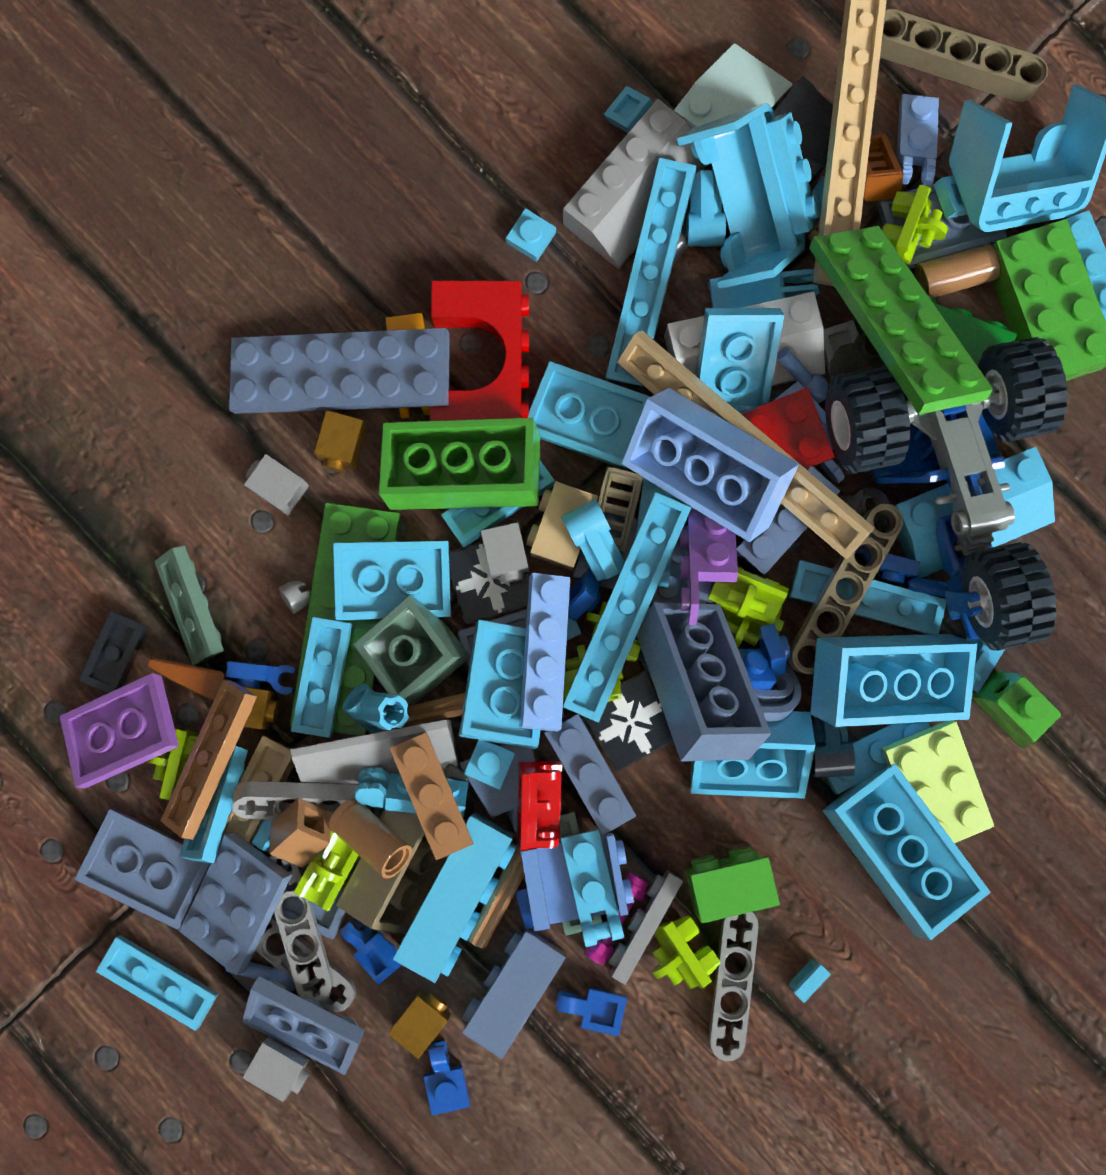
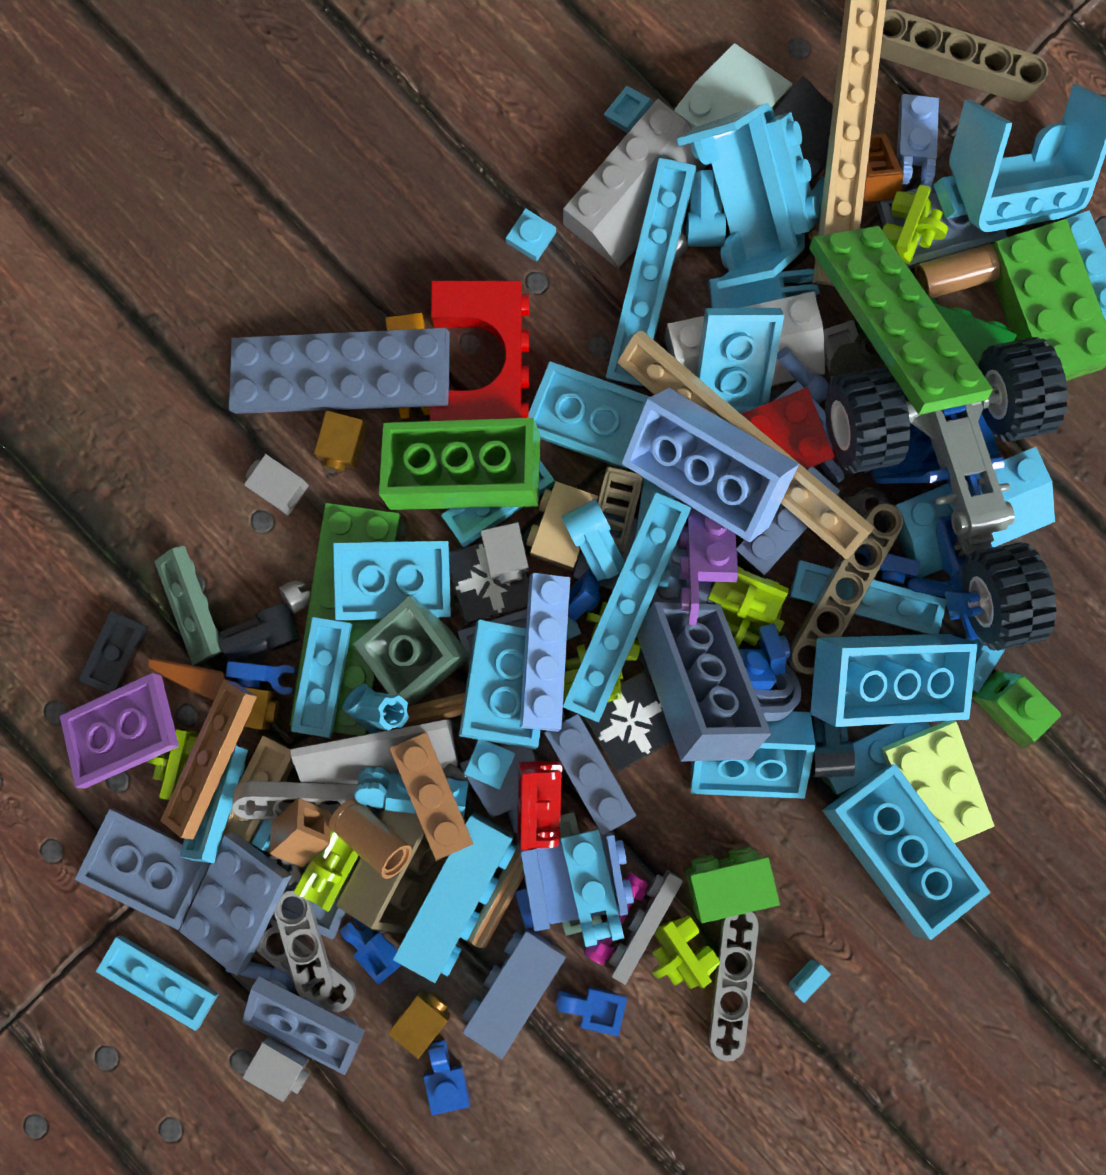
(269, 630): none -> black piece

